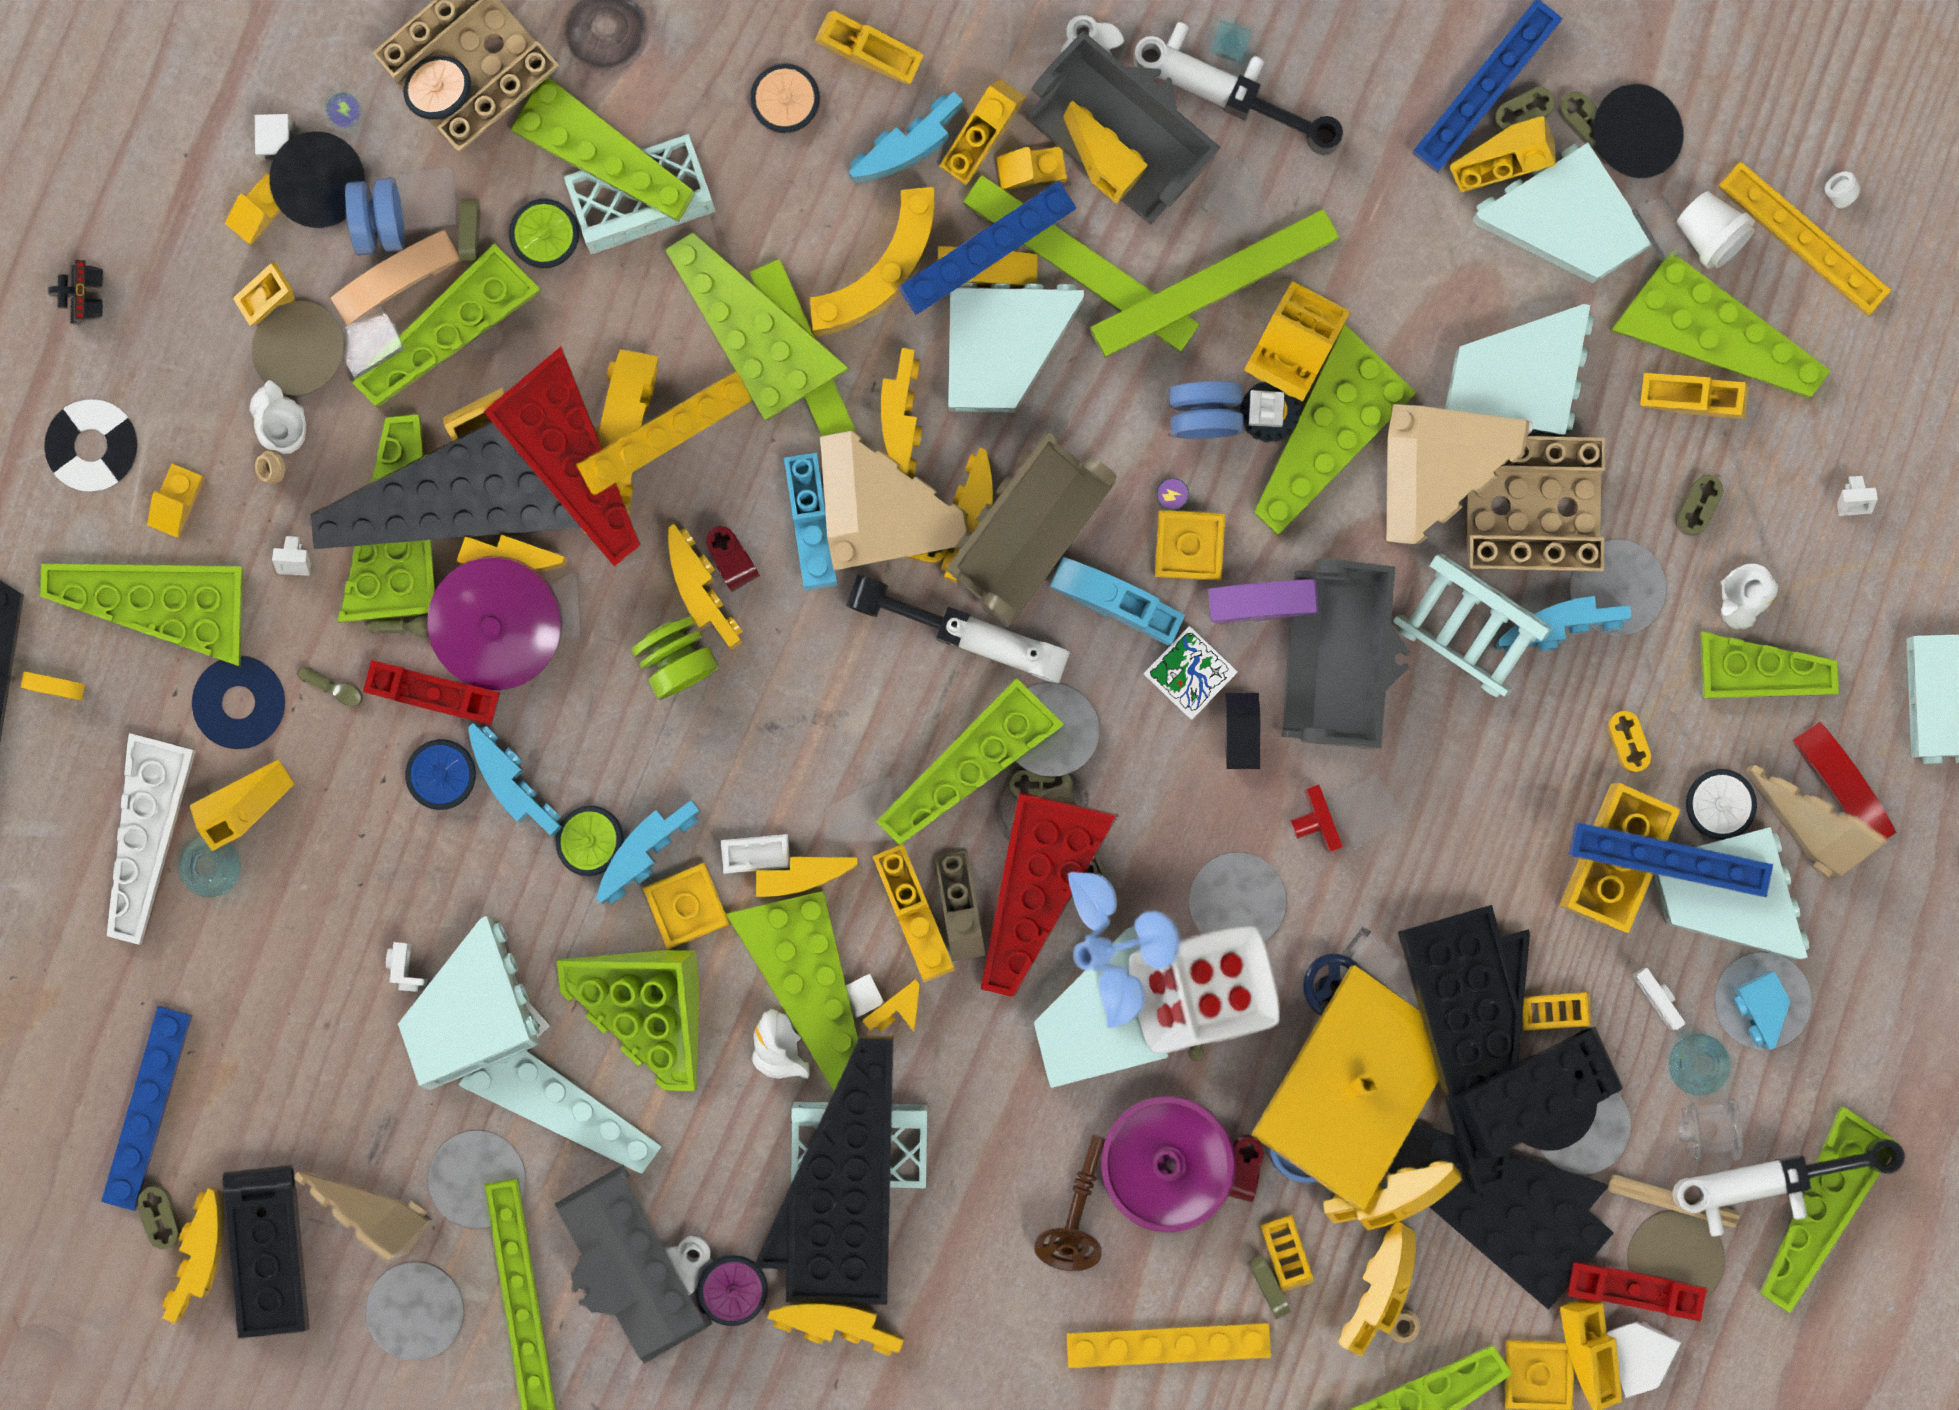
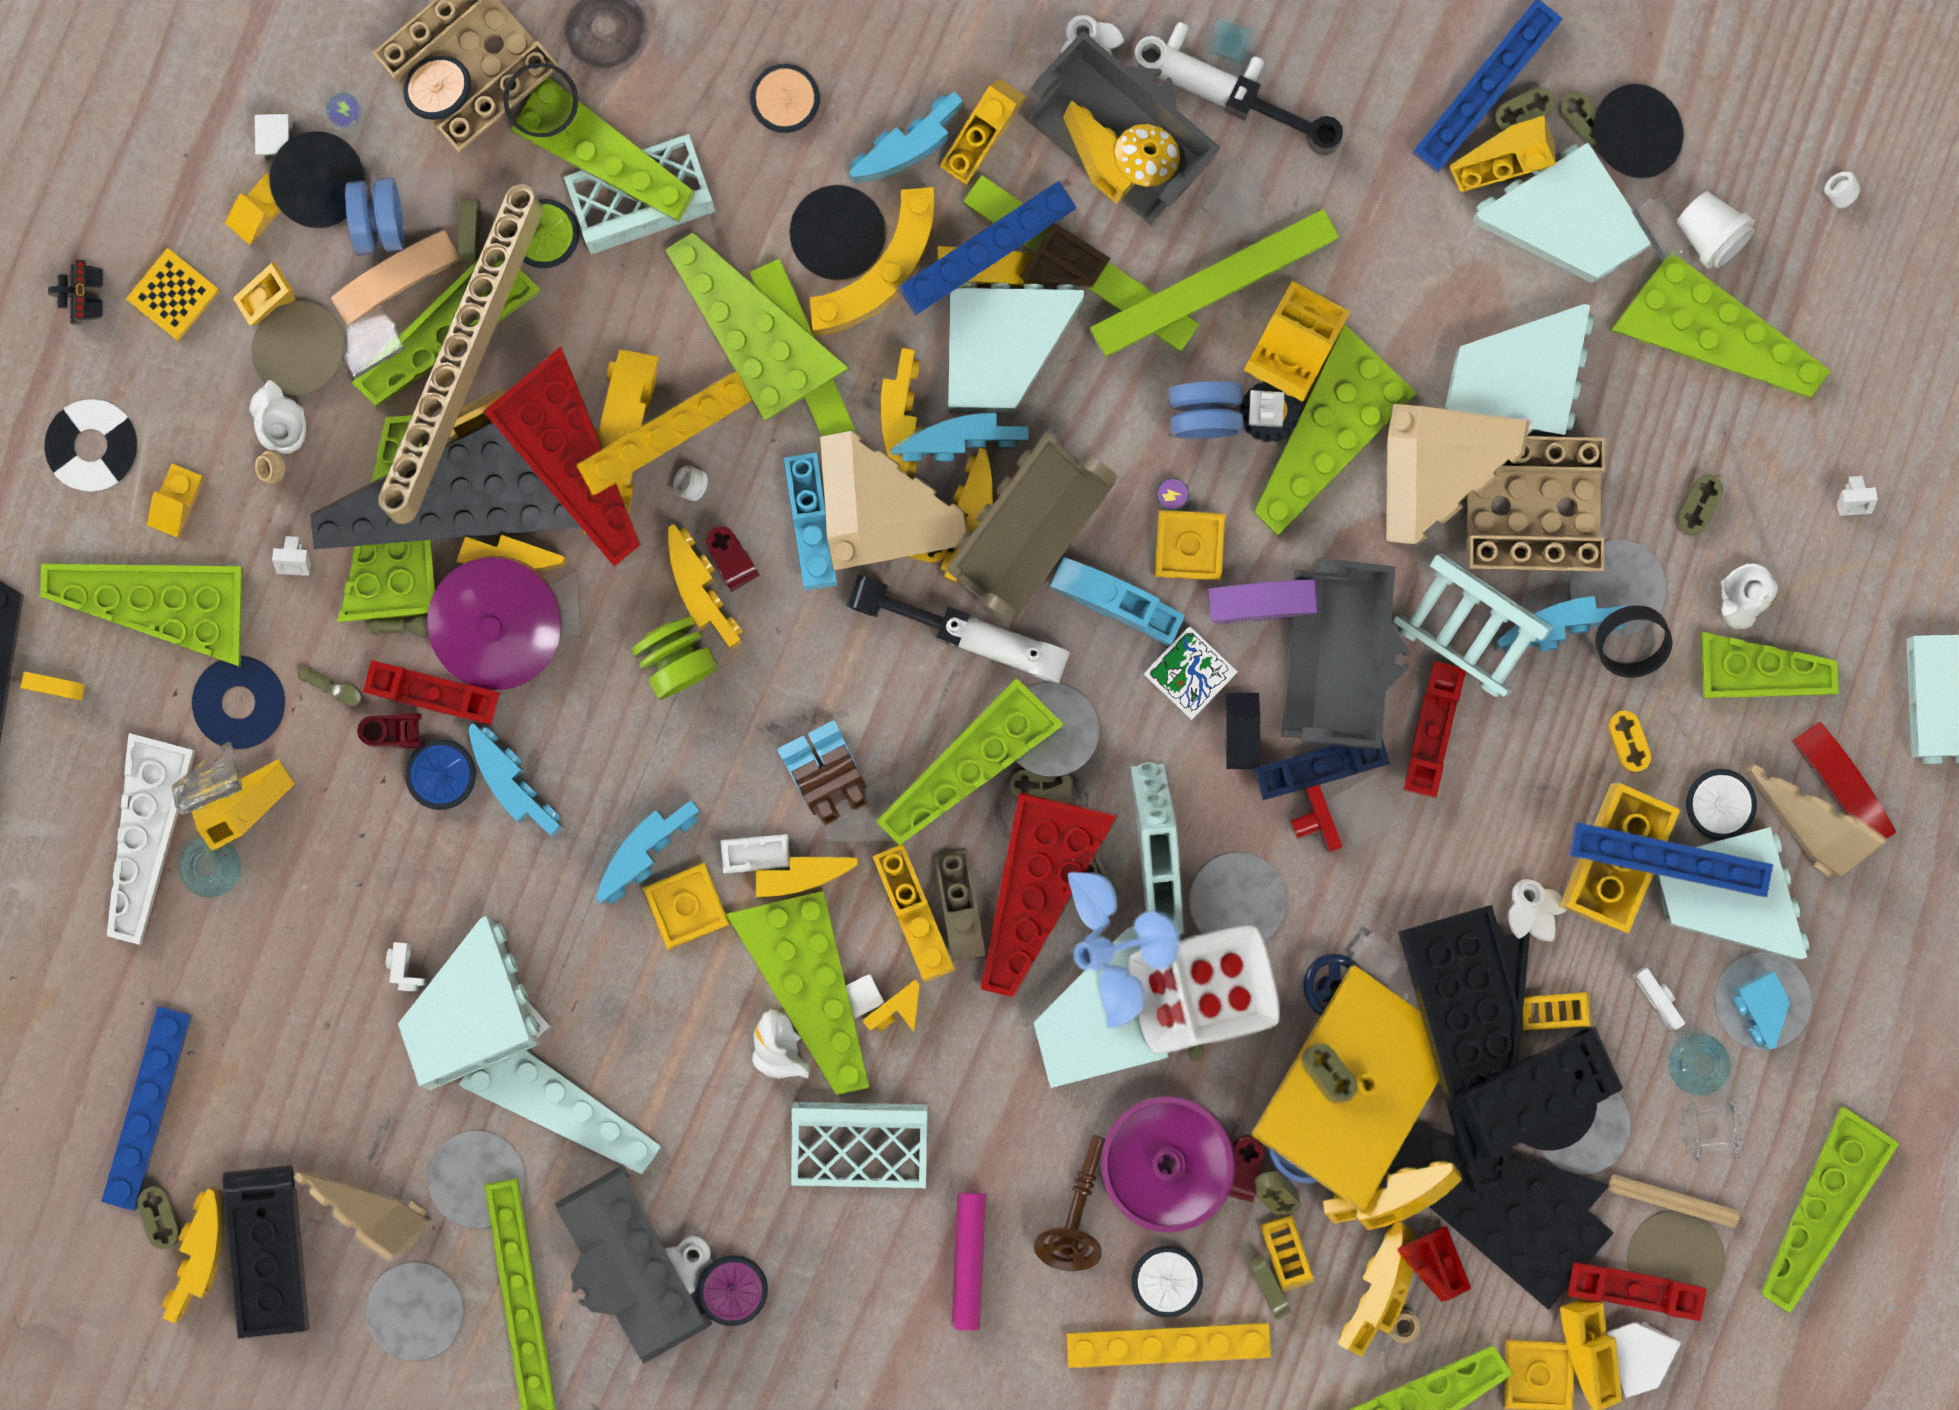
(173, 294): none -> yellow tile
(208, 782): none -> clear wing
(394, 731): none -> dark red piece
(461, 368): none -> tan beam
(574, 93): none -> black tyre
(589, 840): lime wheel -> none
(646, 1004): lime slope -> none
(690, 483): none -> white tile
(822, 1320): yellow slope -> none
(827, 784): none -> reddish brown hips
(837, 232): none -> black sticker
(838, 1205): black wing -> none
(868, 47): yellow slope -> none
(949, 437): none -> medium azure slope
(968, 1260): none -> dark pink brick
(1031, 168): yellow slope -> none
(1065, 260): none -> dark brown wing
(1137, 164): none -> yellow dish
(1157, 842): none -> light aqua slope
(1167, 1281): none -> white wheel
(1277, 1193): none -> olive beam
(1316, 768): none -> dark blue slope
(1323, 1078): none -> olive beam
(1434, 729): none -> red slope
(1437, 1263): none -> red wing
(1537, 914): none -> white plate
(1641, 668): none -> black tyre
(1695, 395): yellow slope -> none
(1774, 1178): white piece -> none
(1804, 238): yellow tile -> none

